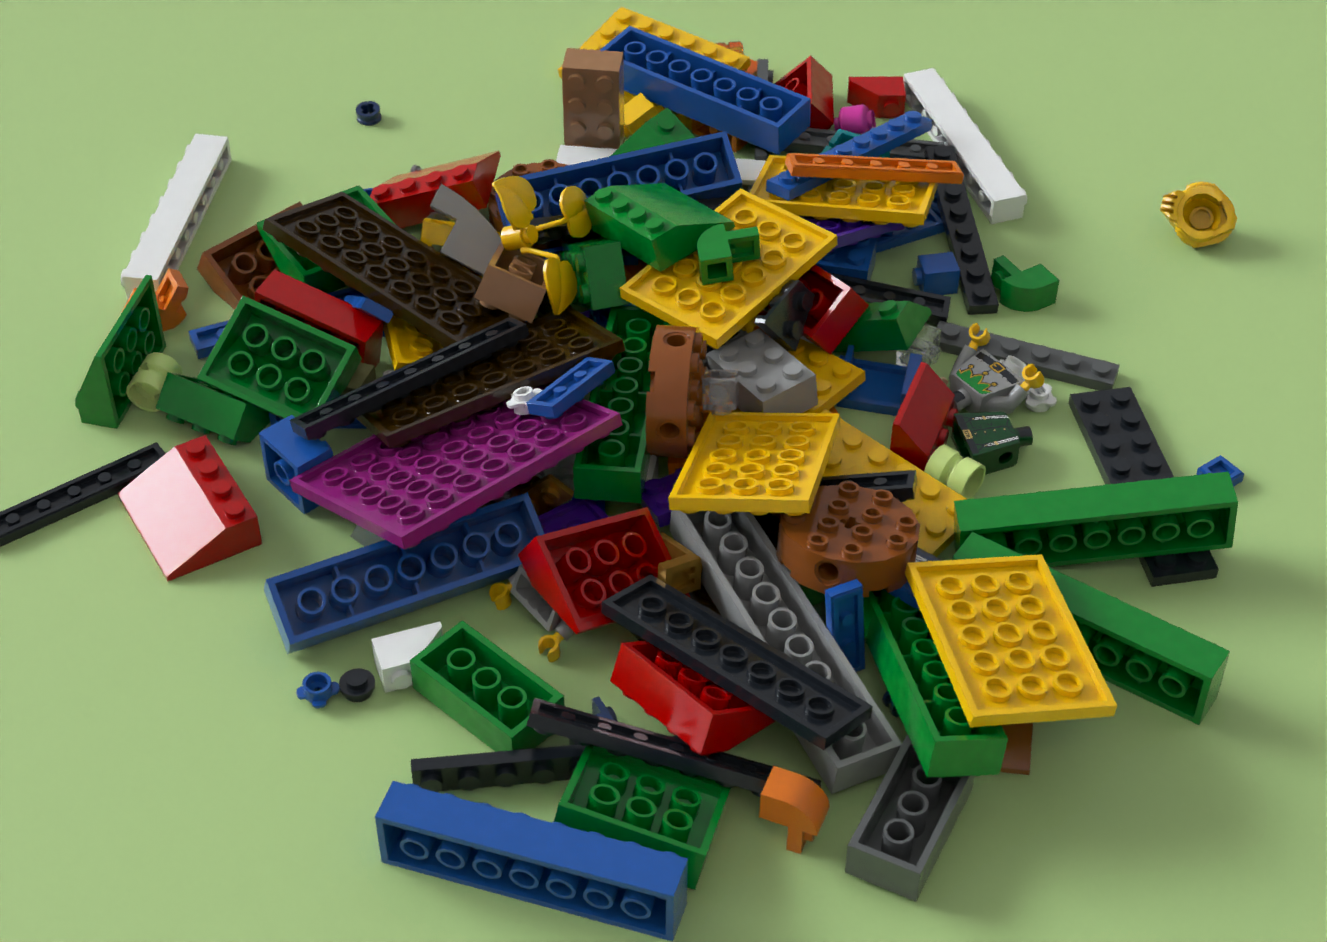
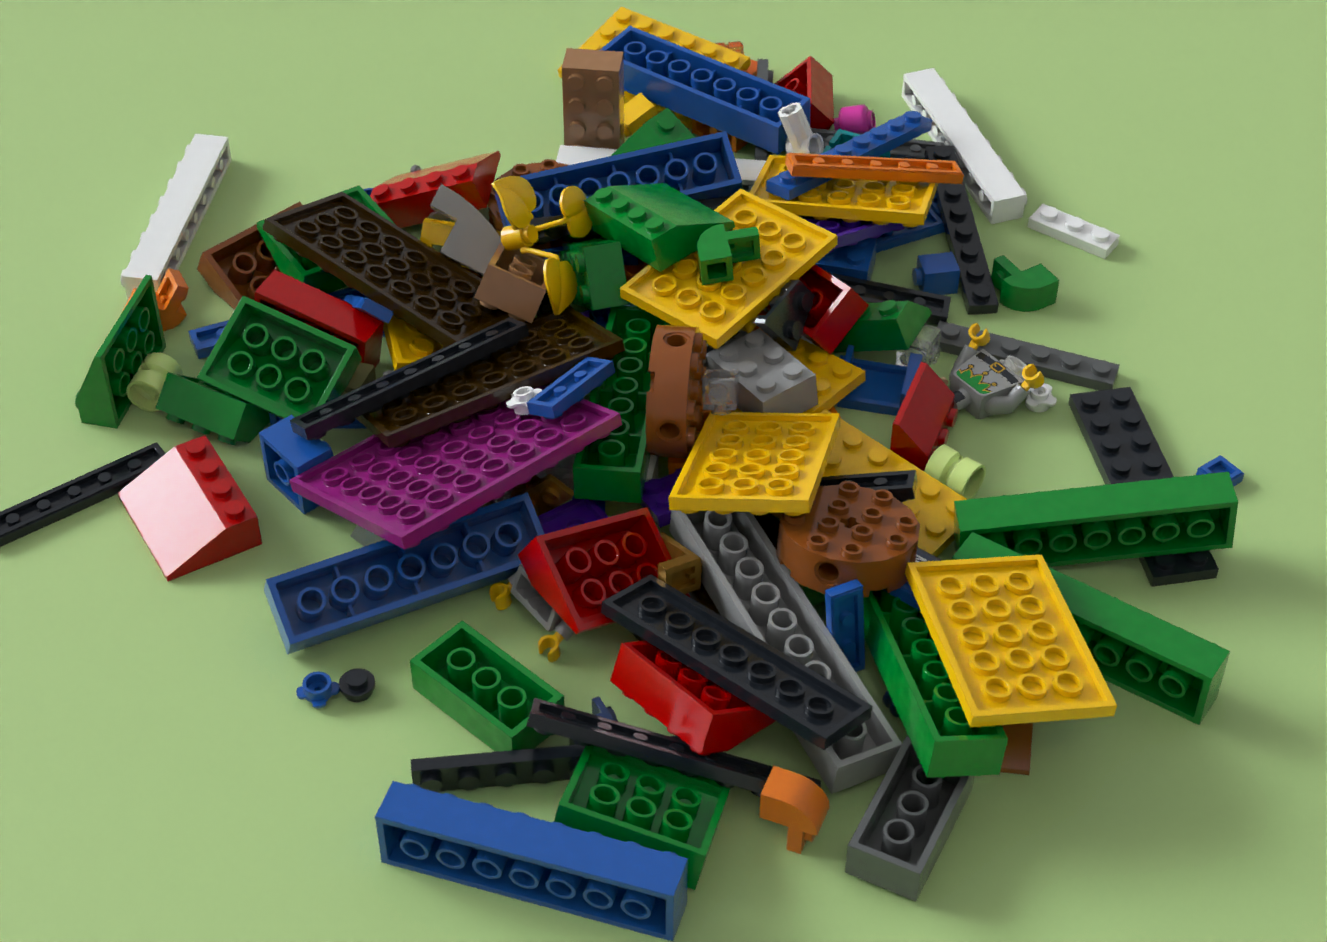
(368, 113): dark blue bush -> none
(394, 652): white slope -> none
(798, 131): none -> white piece
(880, 93): red slope -> none
(989, 439): dark green torso -> none
(1073, 231): none -> white plate
(1200, 214): yellow helmet -> none

